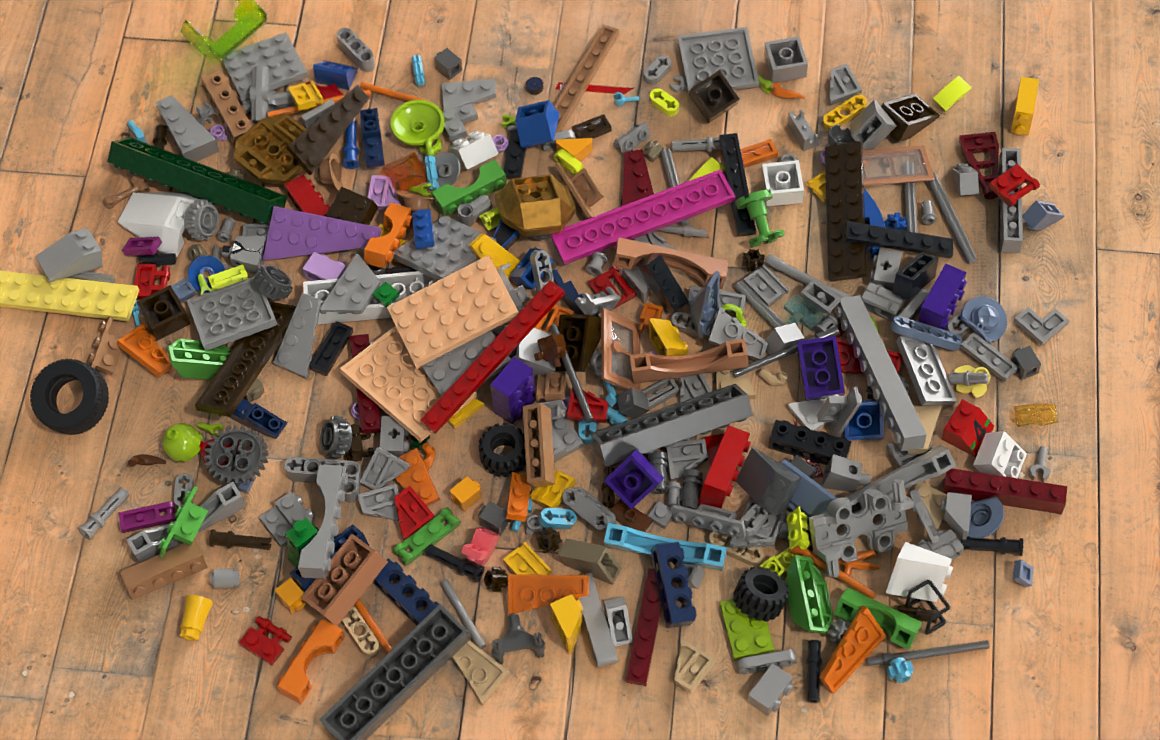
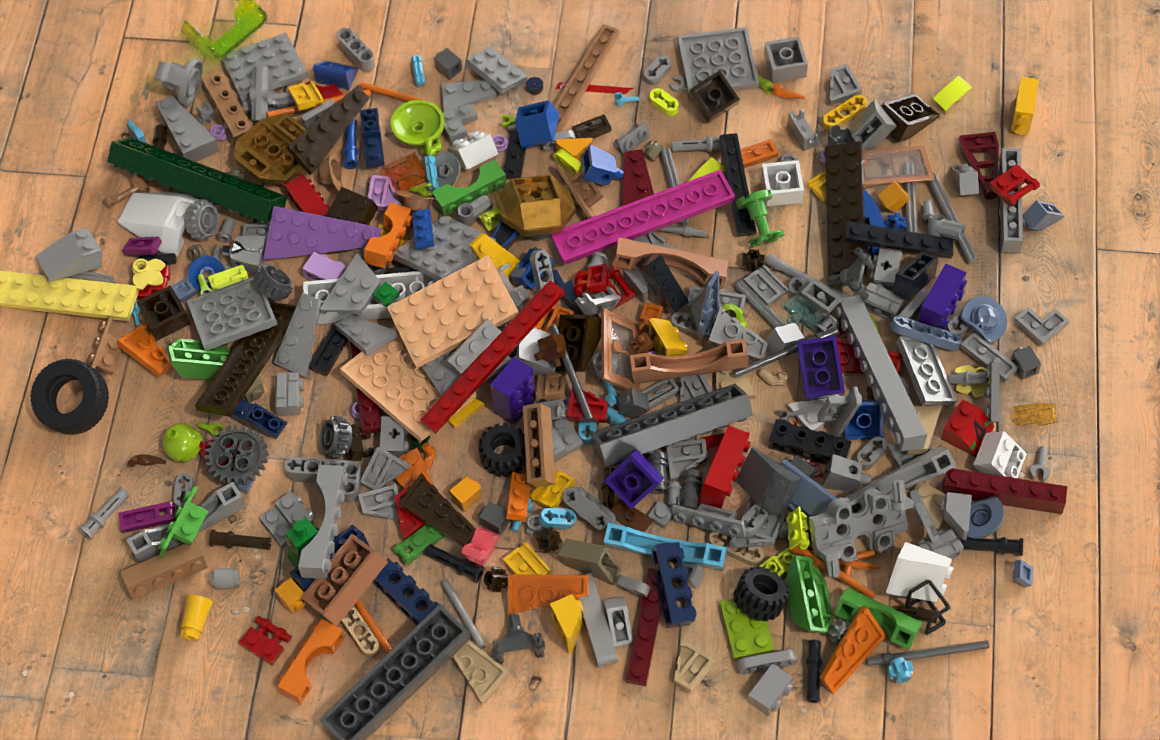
(149, 275): none -> light yellow plate
(181, 79): none -> light grey piece
(288, 394): none -> light grey brick
(365, 334): none -> light grey wing
(436, 511): none -> dark brown wing
(473, 346): none -> light grey plate
(496, 70): none -> light grey plate
(594, 279): none -> red plate
(599, 166): none -> blue torso
(632, 585): none -> light grey beam
(641, 345): none -> dark orange piece
(783, 412): none -> light grey hand
(794, 281): none -> light grey bush
(853, 275): none -> dark grey axle
(875, 455): none -> light grey beam
(893, 197): none -> light orange brick
(945, 228): none -> light grey piece
(993, 373): none -> light grey wing

